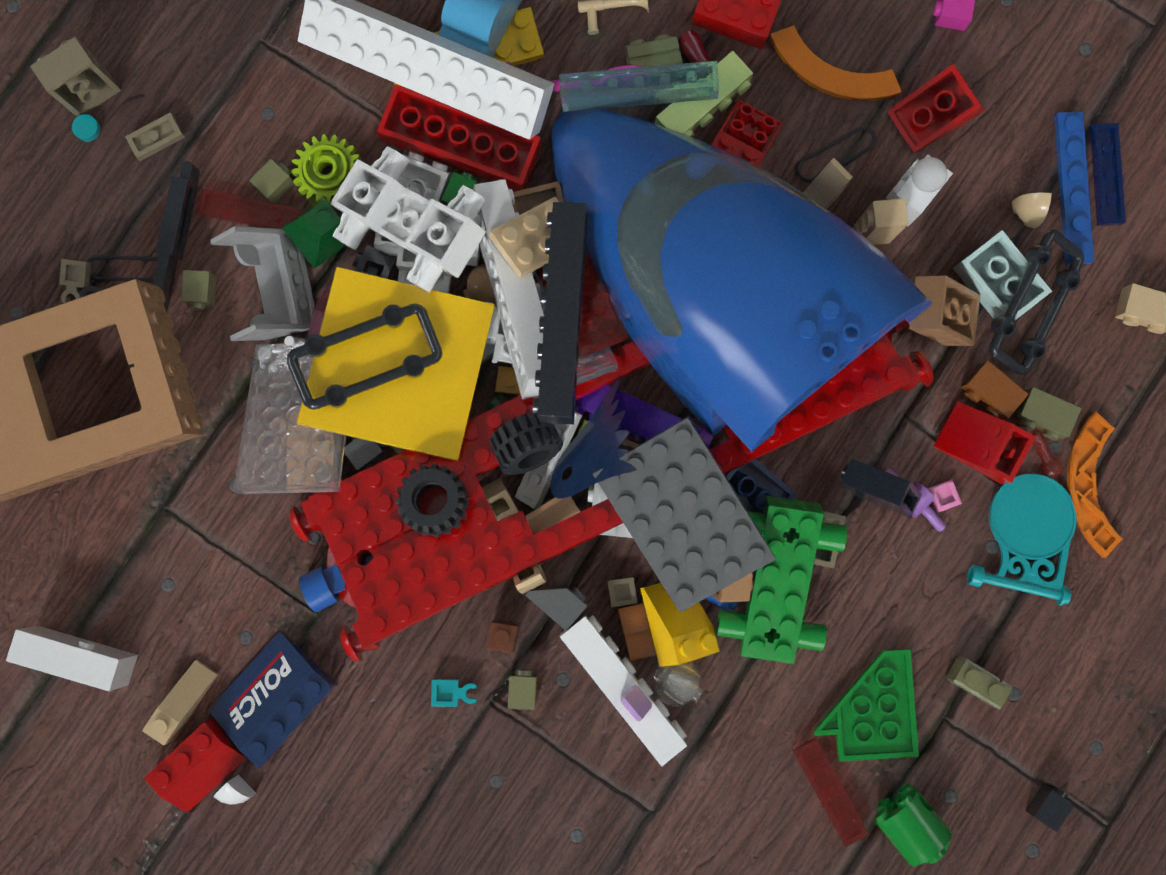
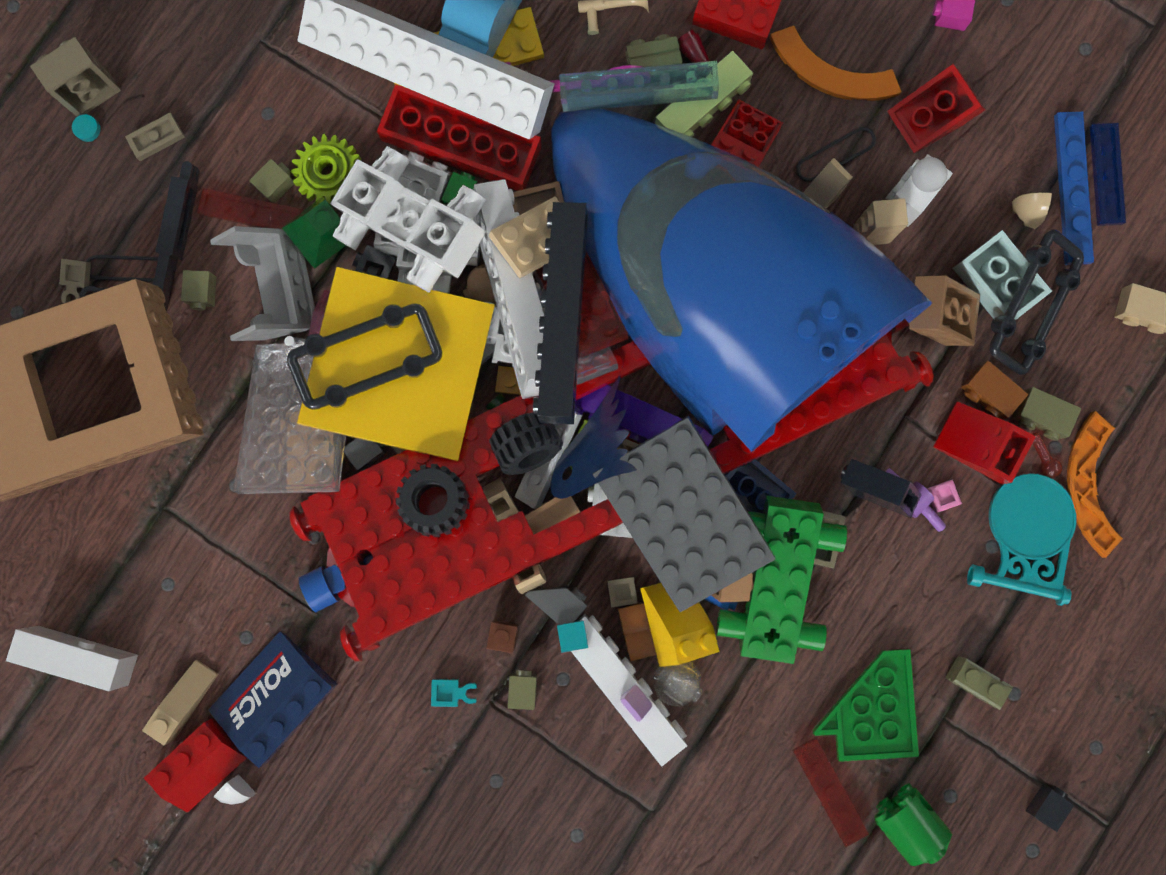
(572, 636): none -> teal tile

